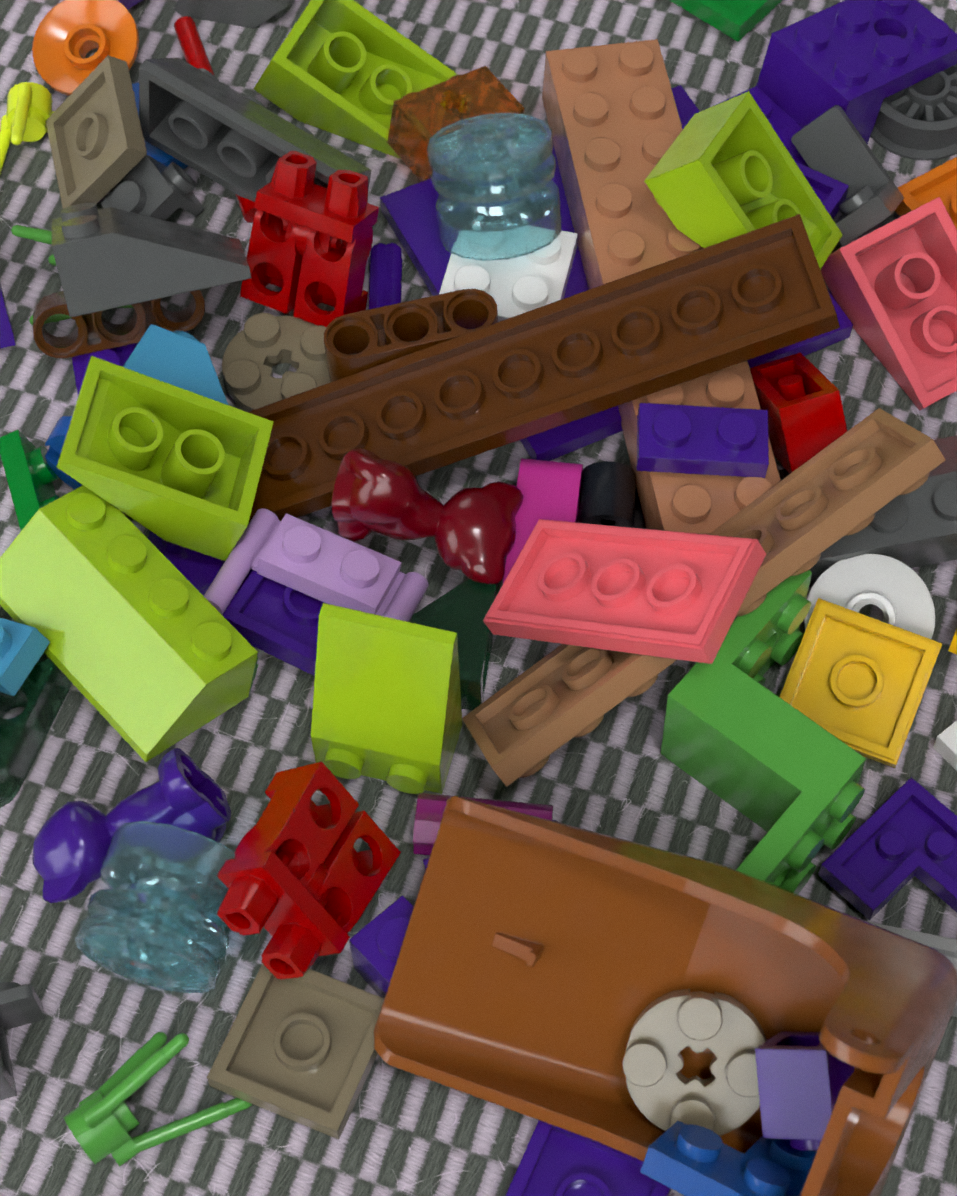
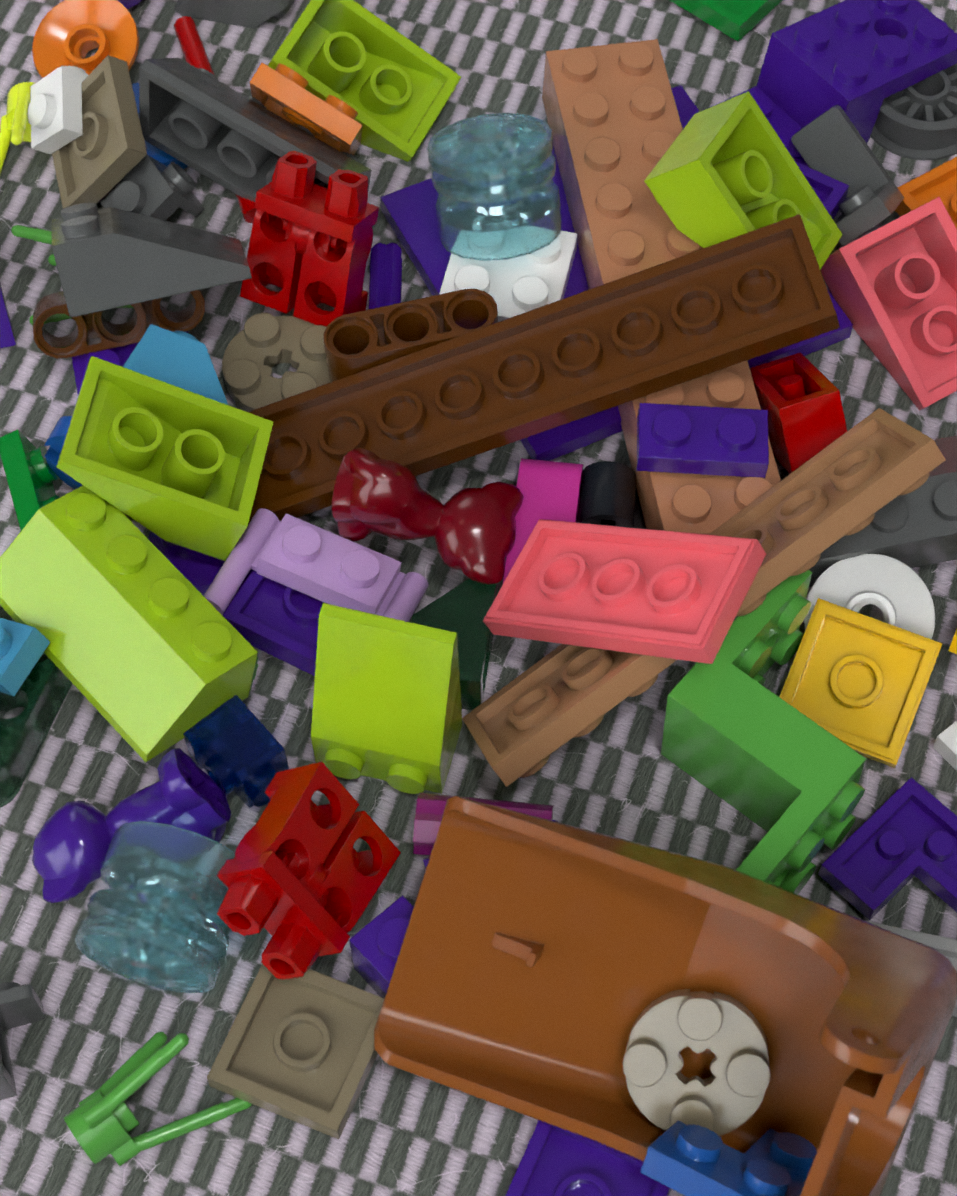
(56, 109): none -> white bracket
(236, 751): none -> clear blue brick
(285, 95): none -> orange plate
(426, 112): clear orange brick -> none
(798, 1087): dark purple brick -> none

